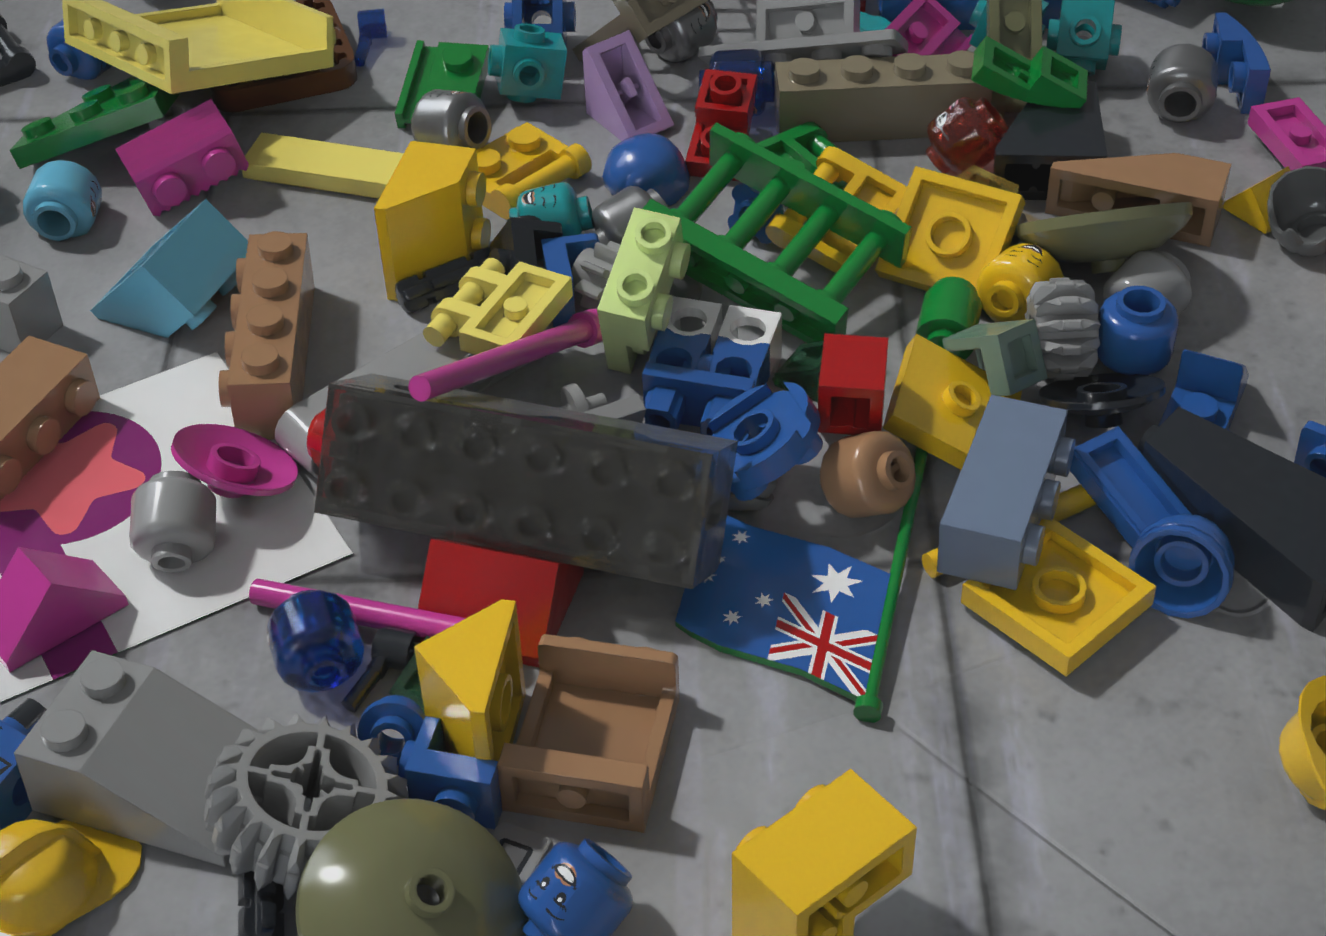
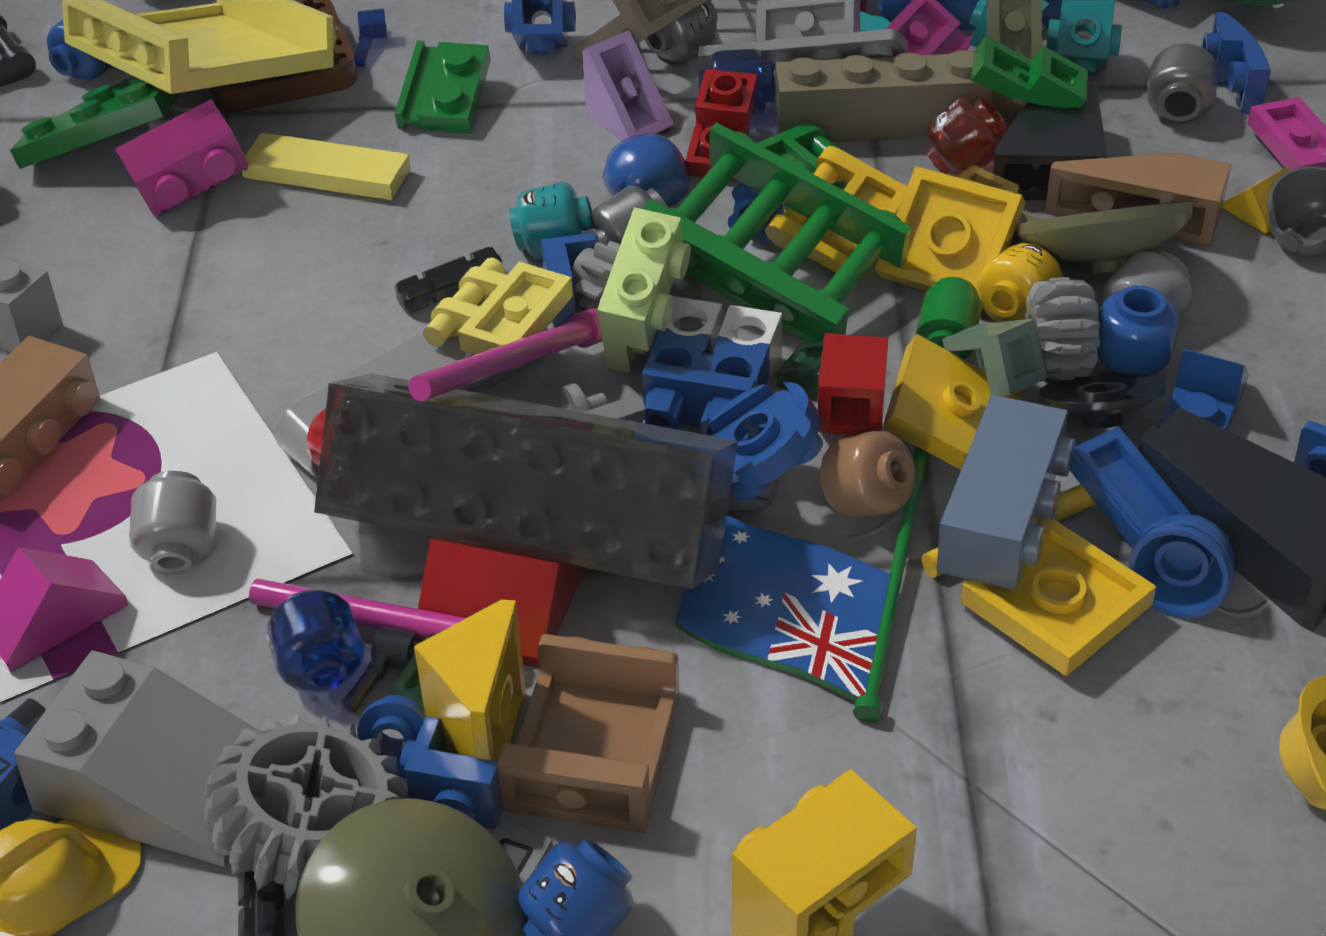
(62, 200): medium azure head -> none
(177, 276): medium azure slope -> none
(234, 460): dark pink dish -> none
(270, 332): medium nougat brick -> none
(430, 211): yellow slope -> none
(451, 119): flat silver head -> none
(521, 240): black bracket -> none
(526, 161): yellow plate -> none
(528, 63): teal brick -> none

